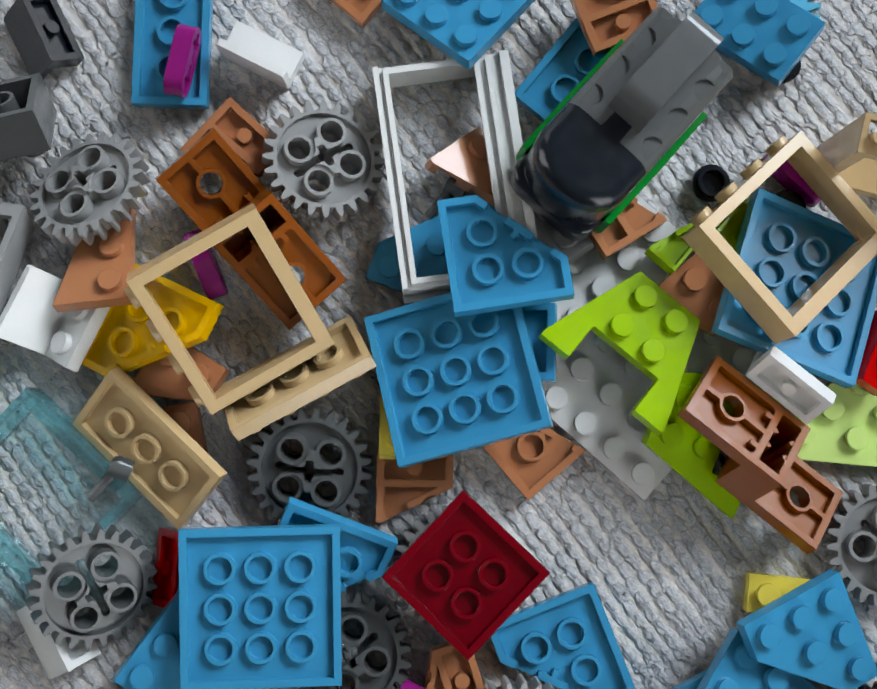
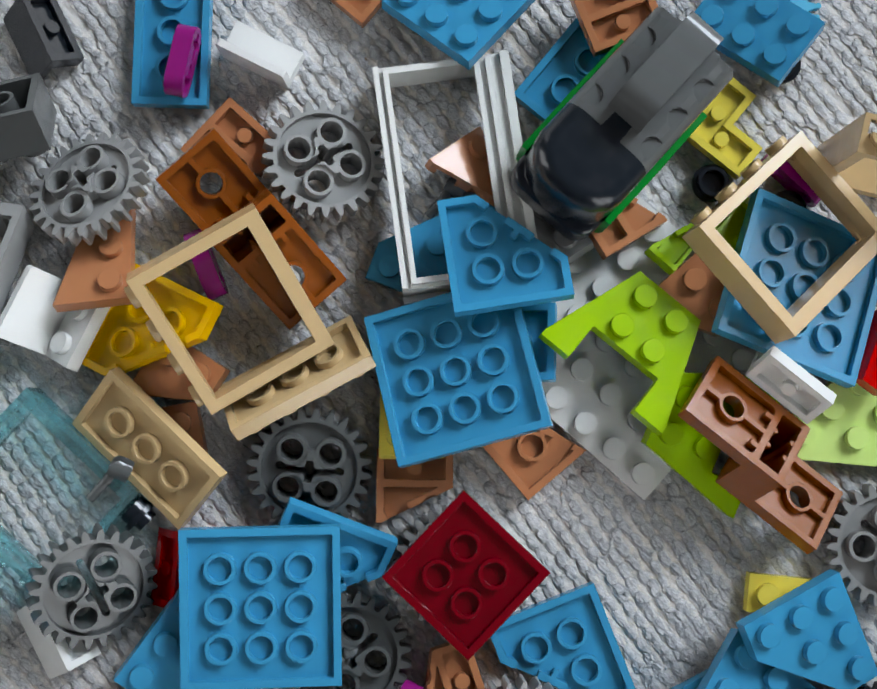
(139, 514): none -> black plate
(719, 137): none -> light yellow plate

